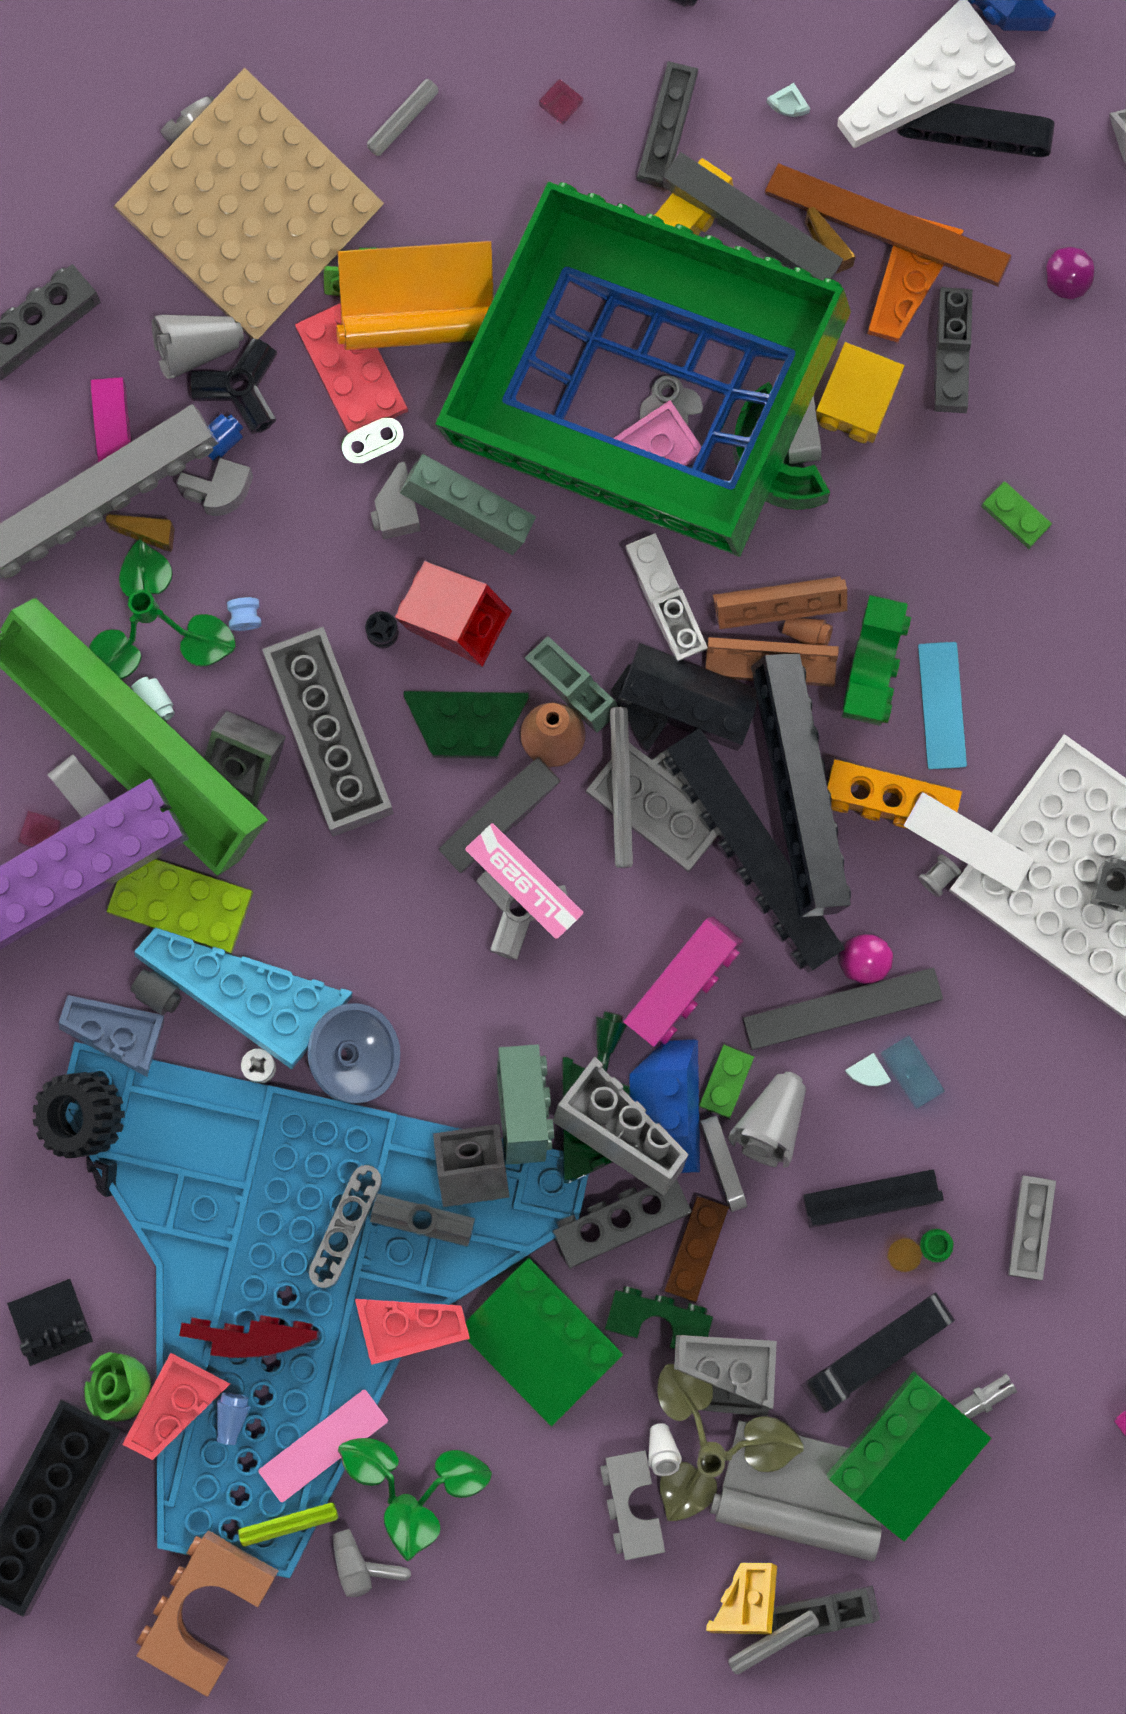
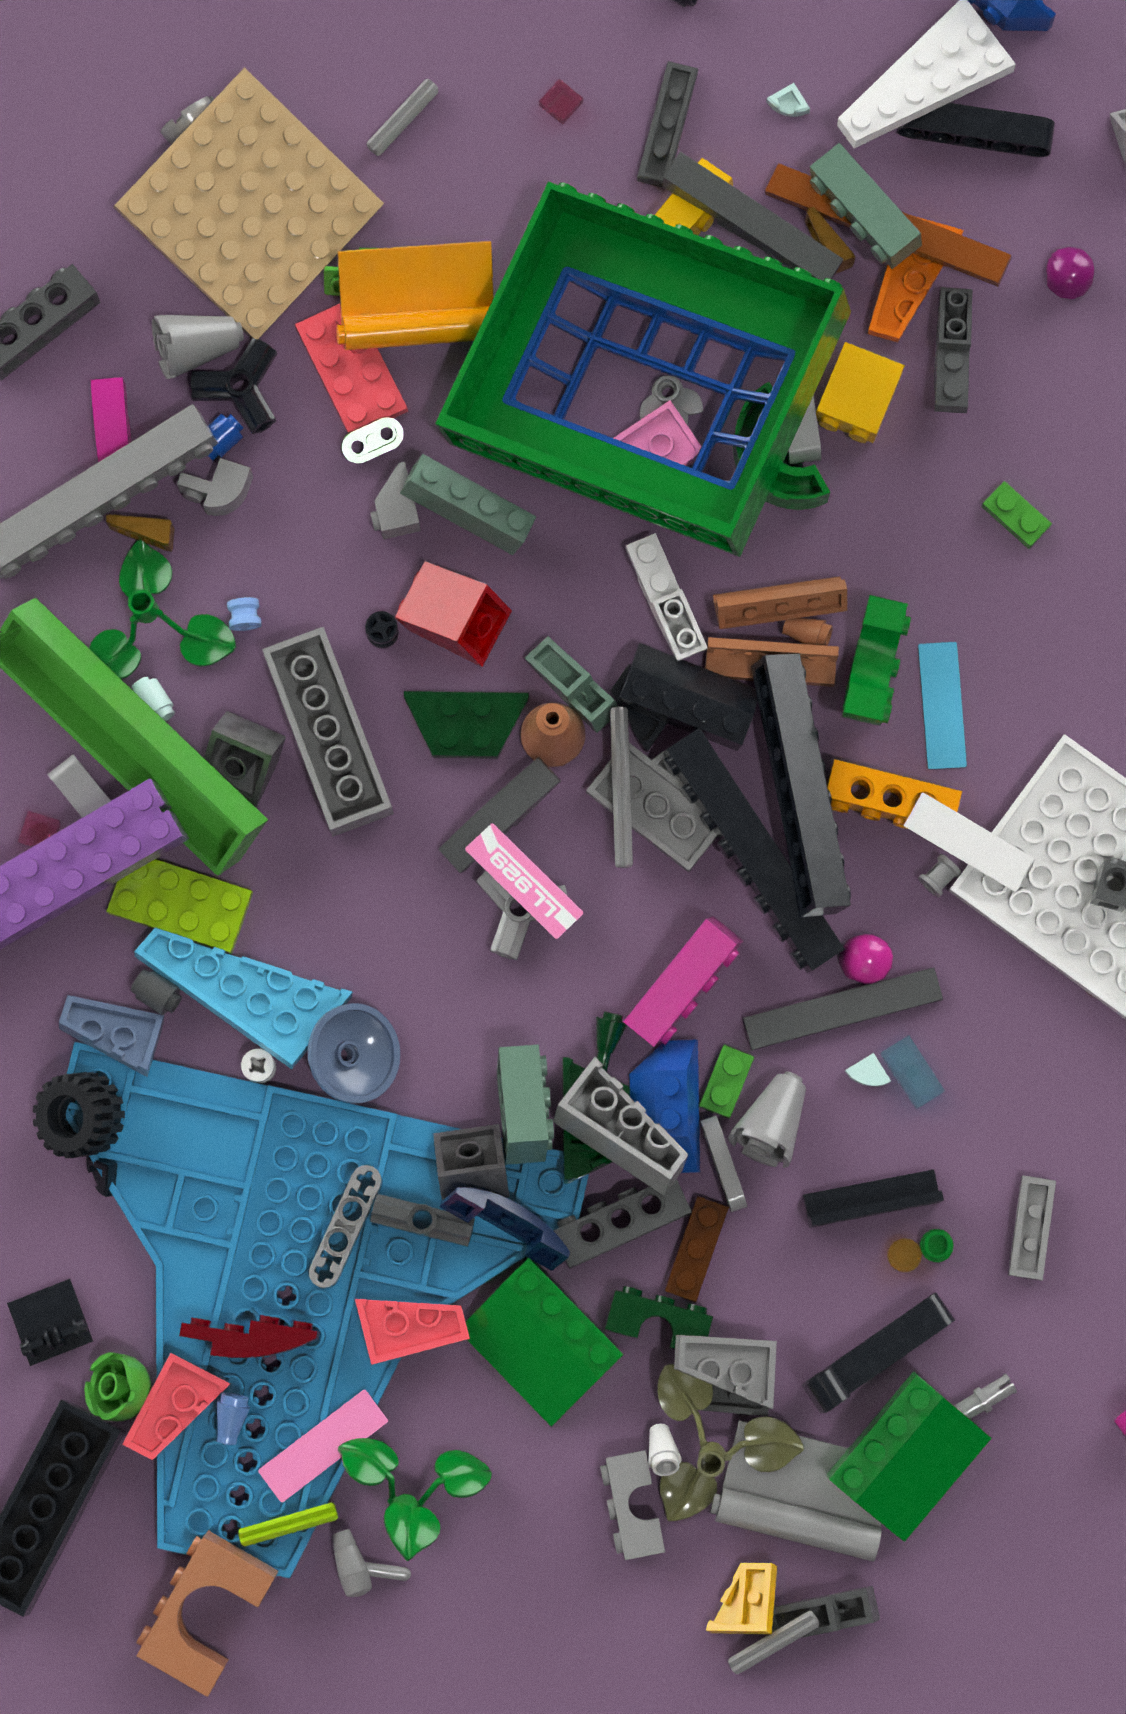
(541, 1241): none -> dark blue slope
(865, 206): none -> sand green brick

